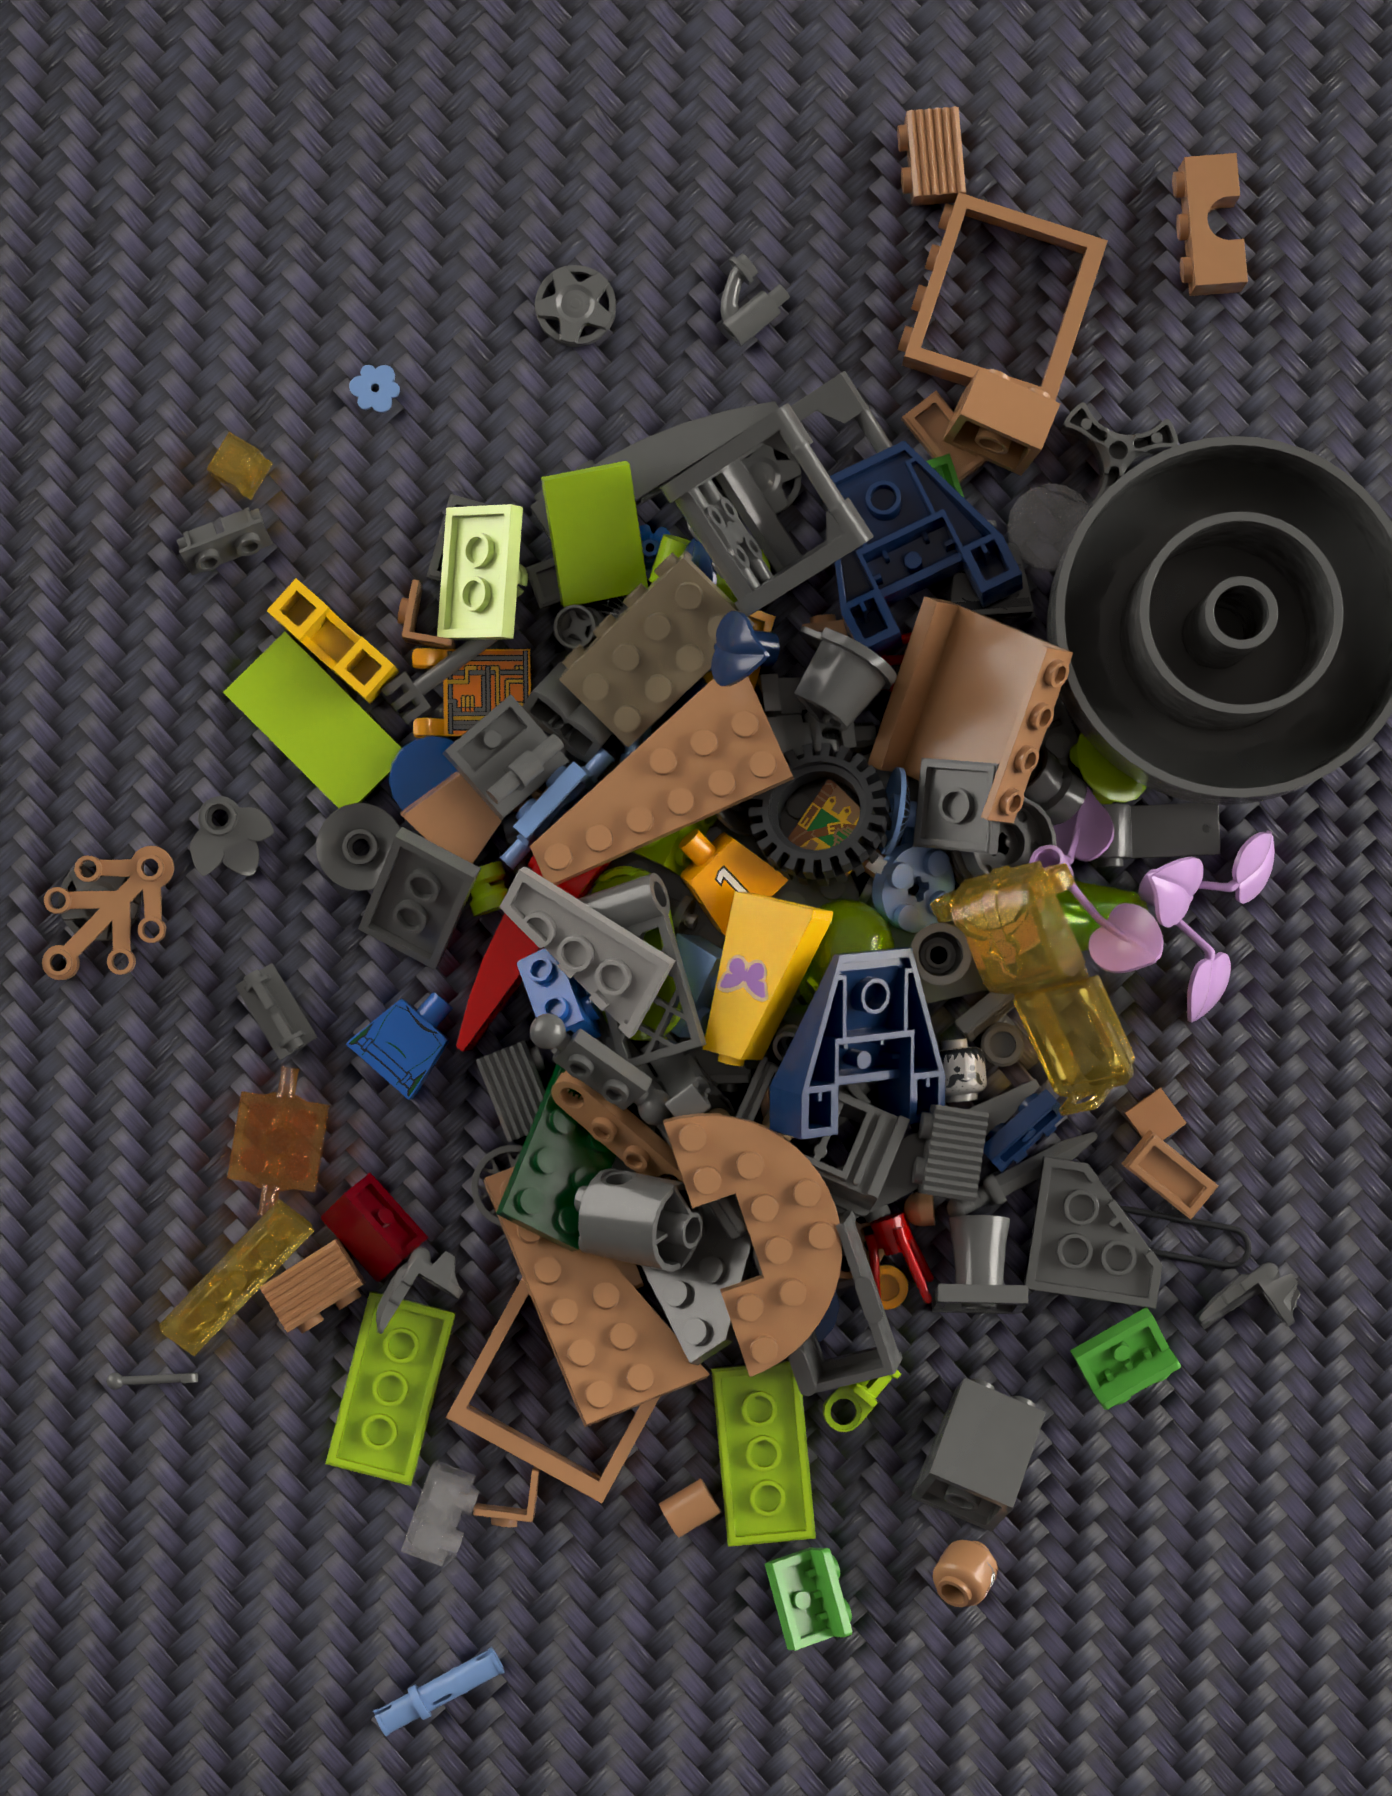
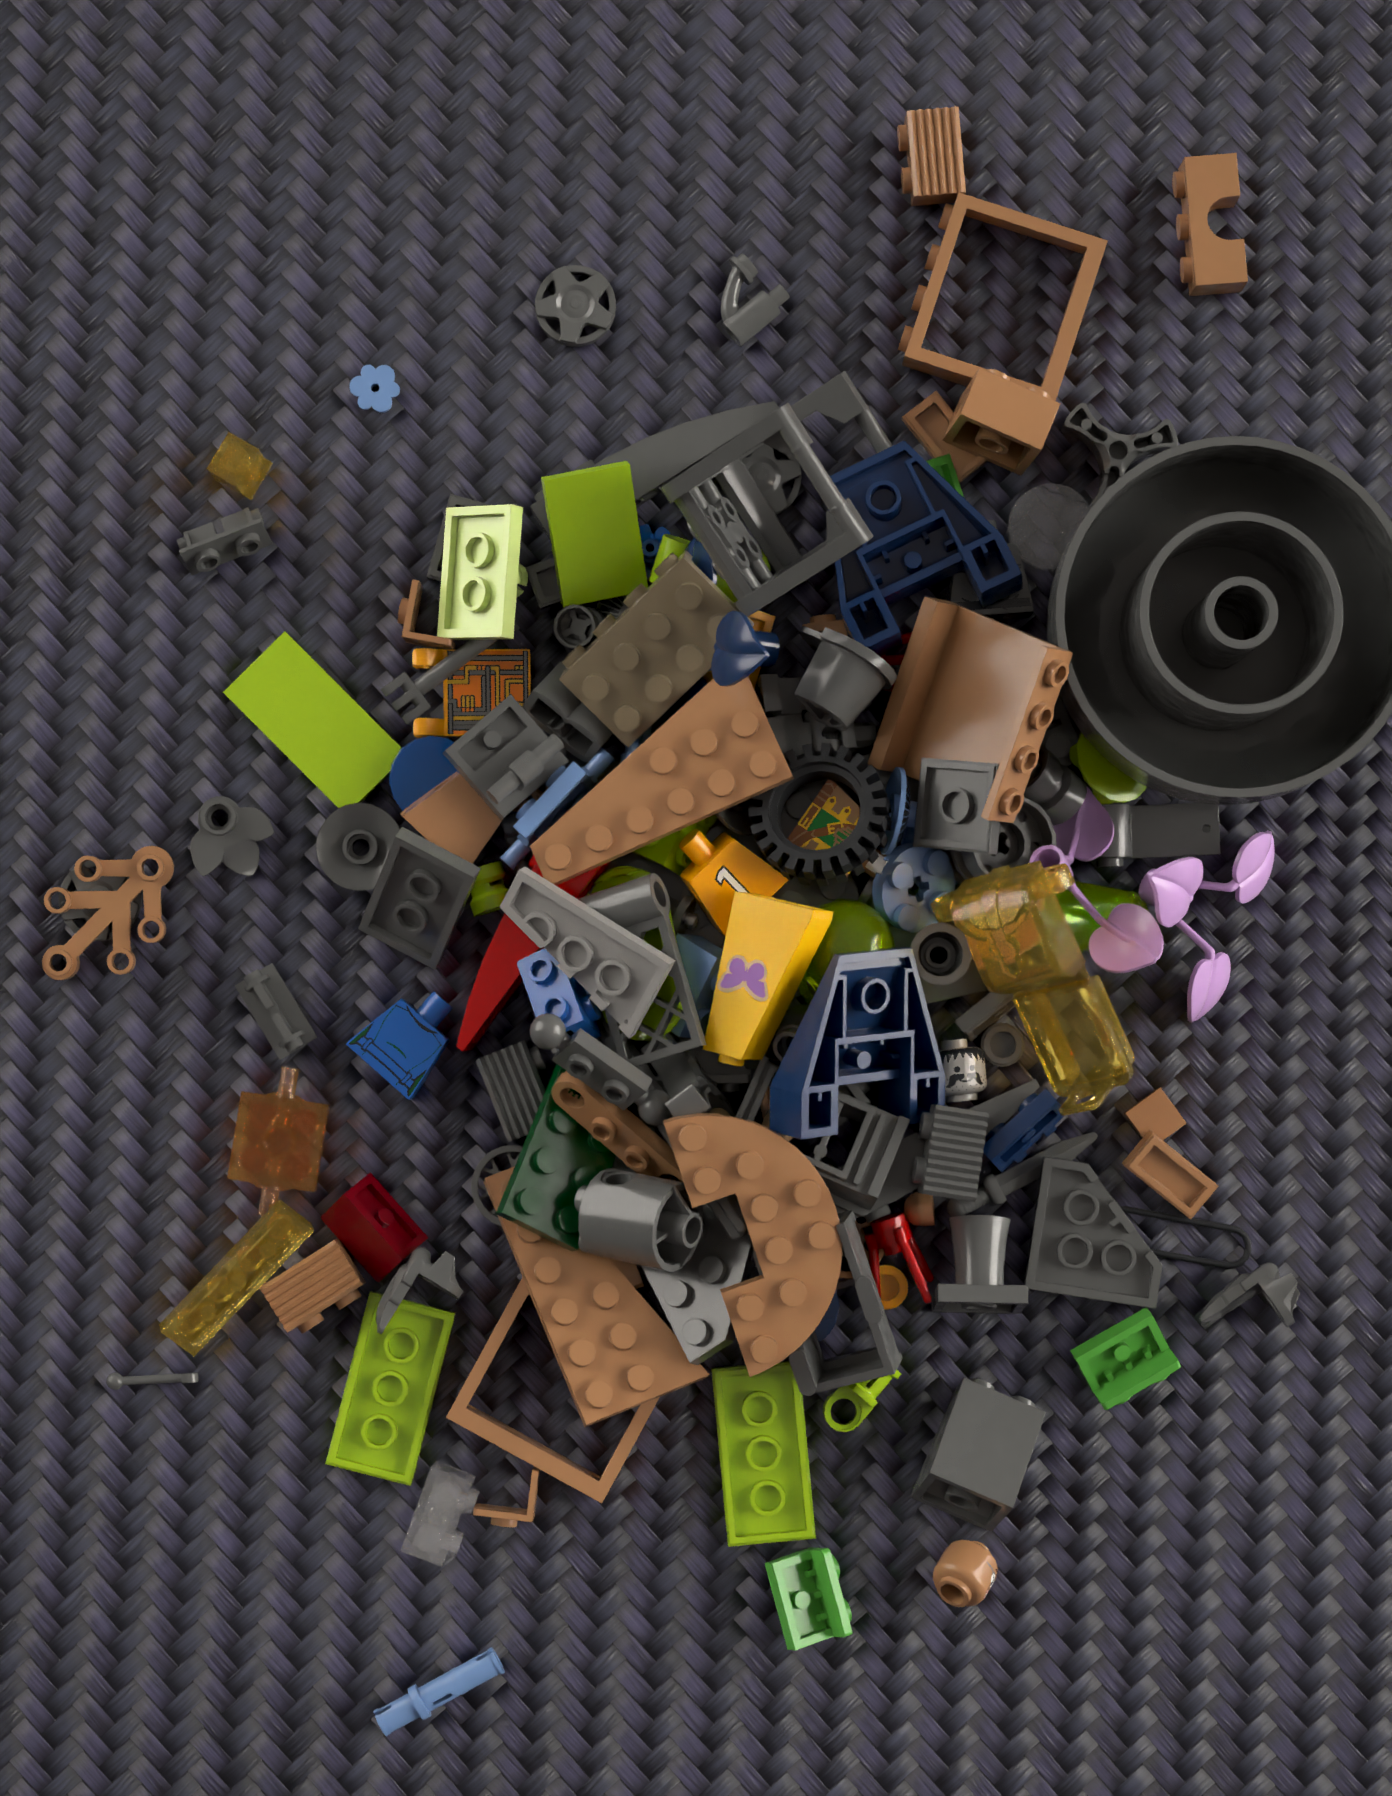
(332, 641): yellow arch -> none
(689, 1508): medium nougat piece -> none

